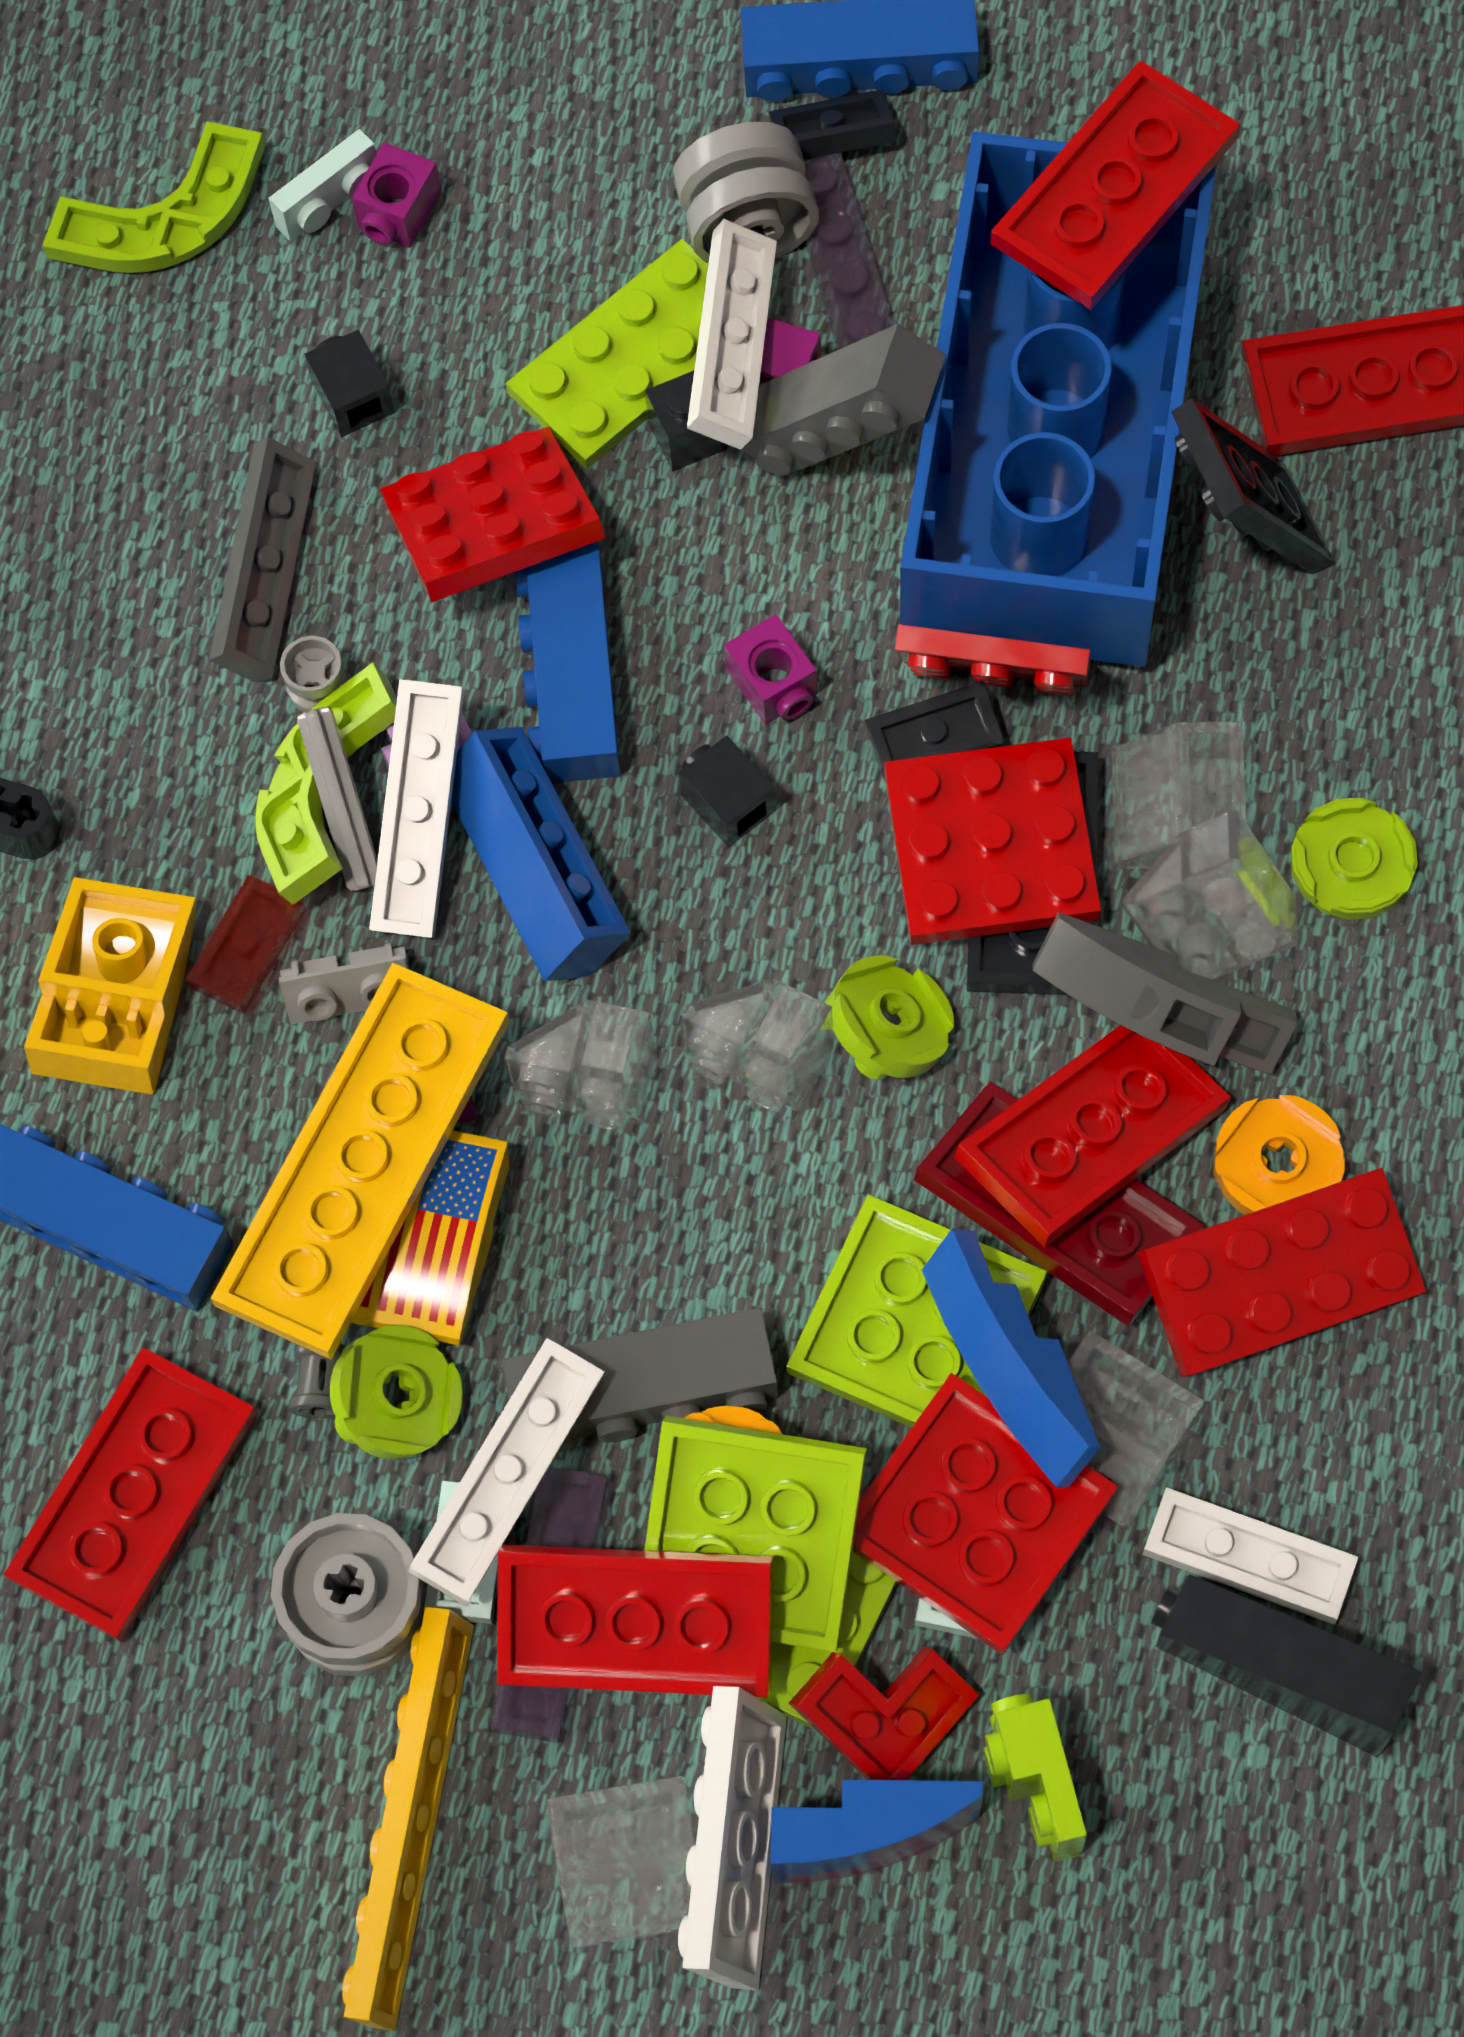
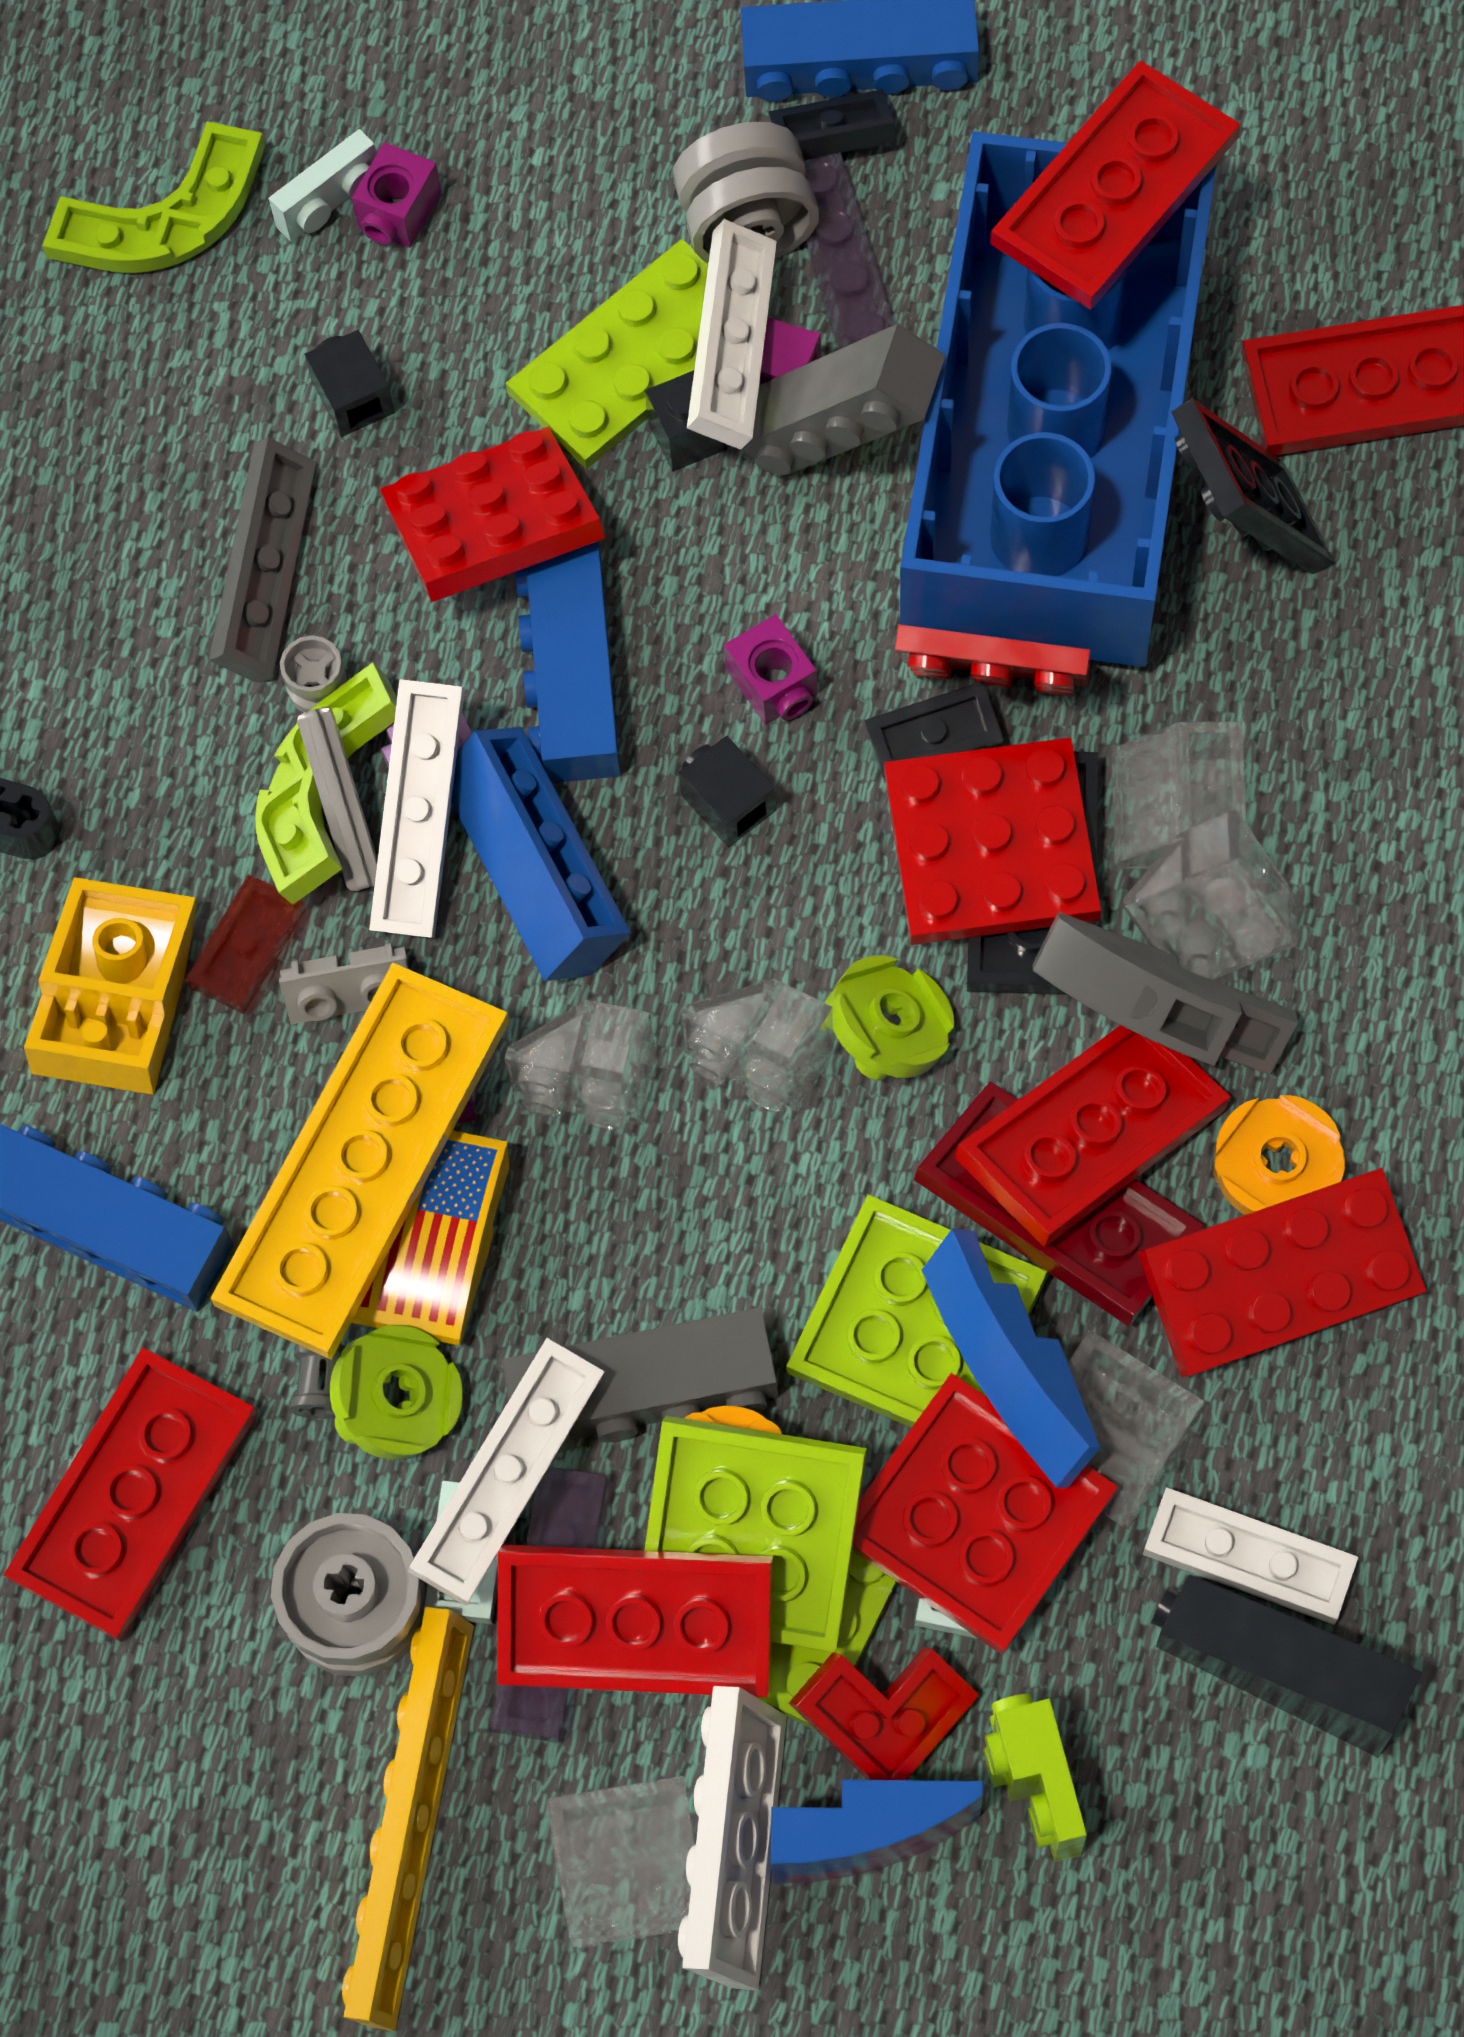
(1342, 876): lime tile -> none

